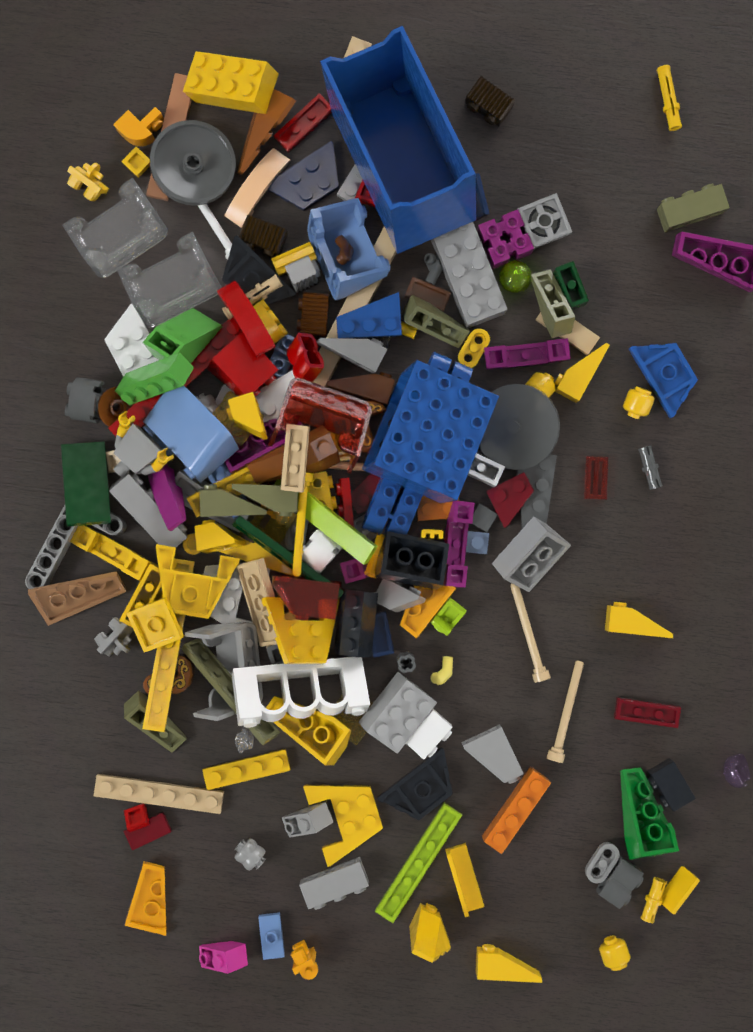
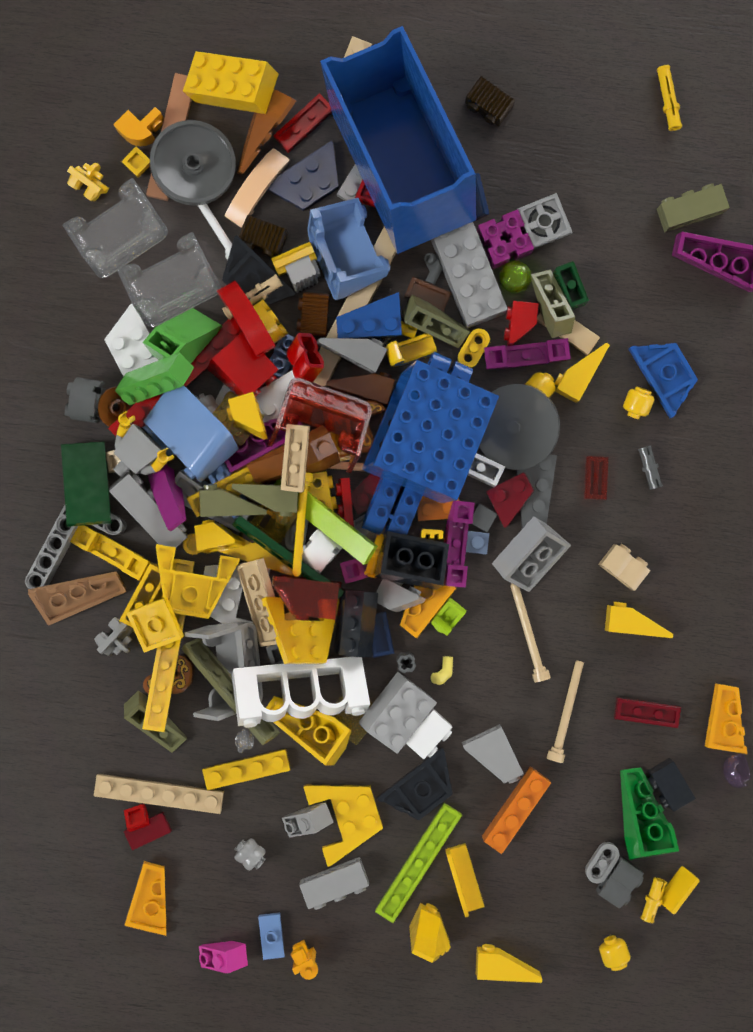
(346, 250): reddish brown arm -> none
(410, 350): none -> yellow animal
(522, 320): none -> red slope
(624, 566): none -> tan brick
(725, 723): none -> light orange wing

